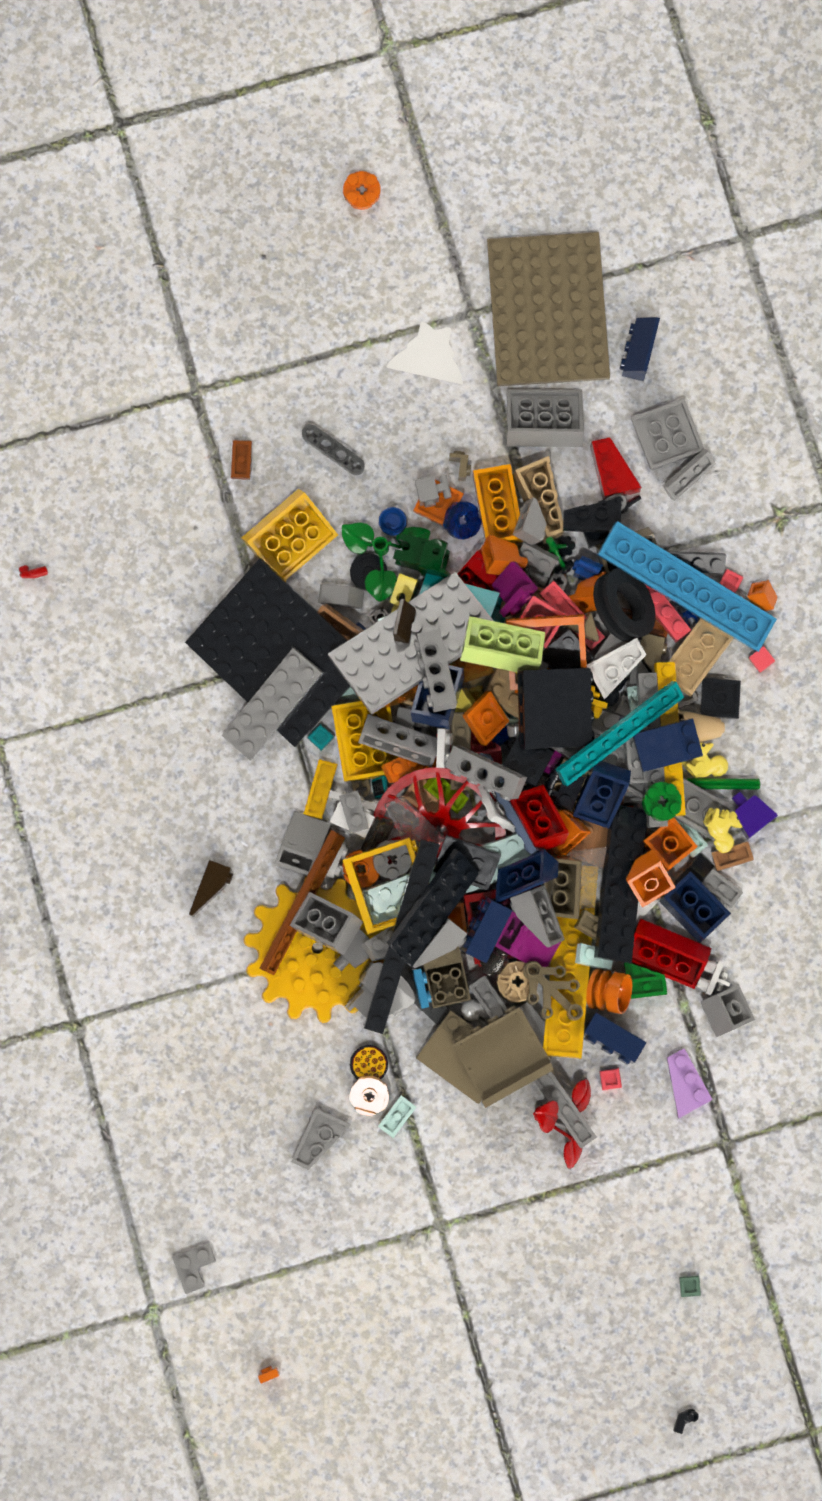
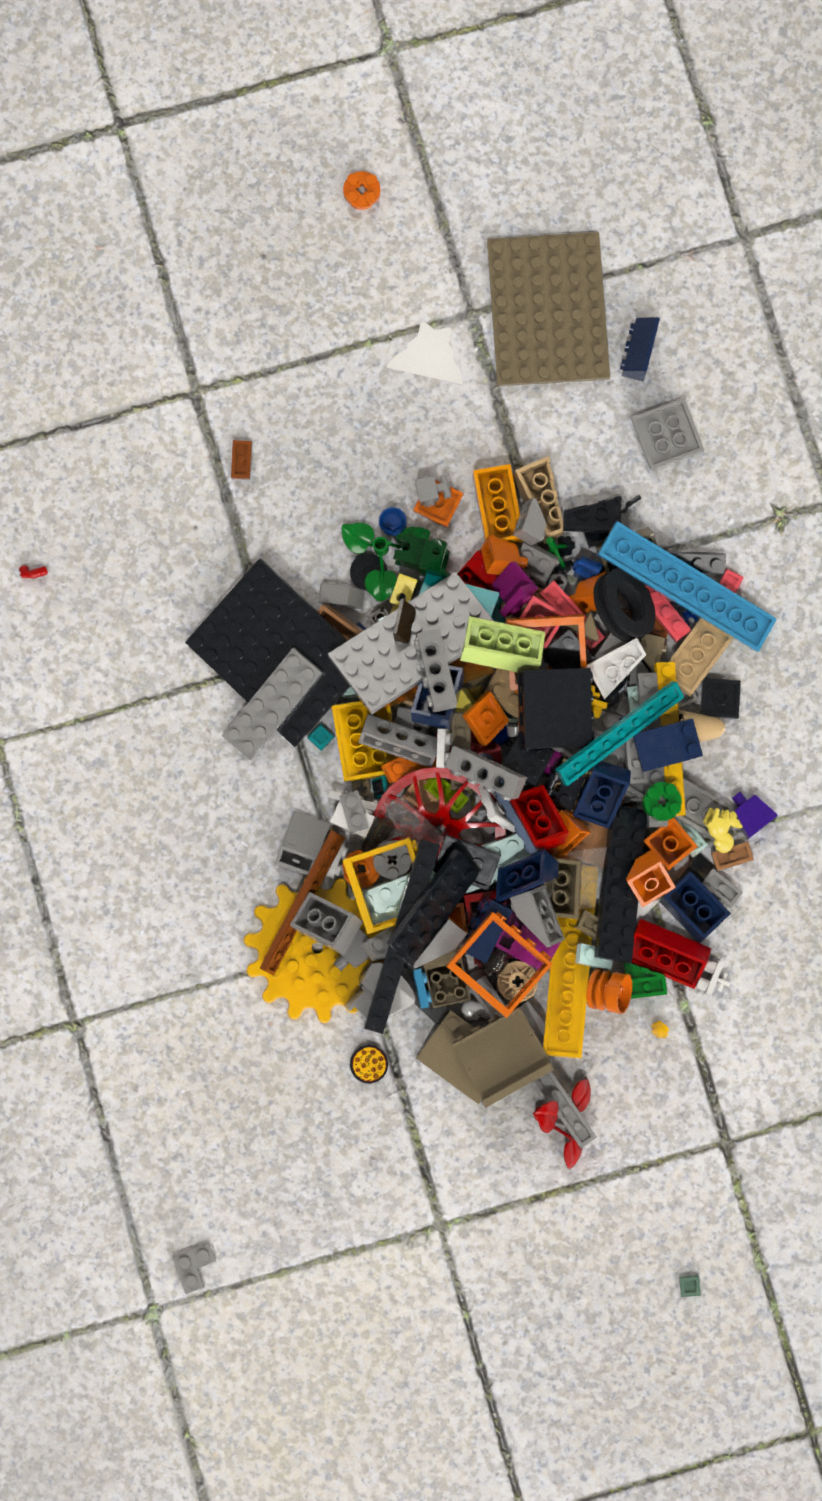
(212, 883): dark brown slope -> none
(268, 1373): orange plate -> none
(290, 534): yellow slope -> none
(318, 1138): light grey wing -> none
(320, 789): yellow tile -> none
(334, 448): dark grey beam -> none
(374, 1105): plate -> none
(397, 1116): light aqua plate -> none
(452, 523): clear blue plate -> none
(464, 469): dark tan bracket -> none
(528, 944): none -> orange window
(545, 418): light grey slope -> none
(550, 989): dark tan plant -> none
(610, 1079): coral tile -> none
(612, 470): red wedge -> none
(613, 1039): dark blue brick -> none
(659, 1029): none -> yellow plate
(684, 1418): black arm -> none
(686, 1083): lavender wing -> none
(689, 474): light grey plate -> none
(704, 766): light yellow animal -> none
(716, 783): green axle -> none
(727, 1010): light grey slope -> none
(761, 659): coral tile -> none
(762, 595): orange panel -> none

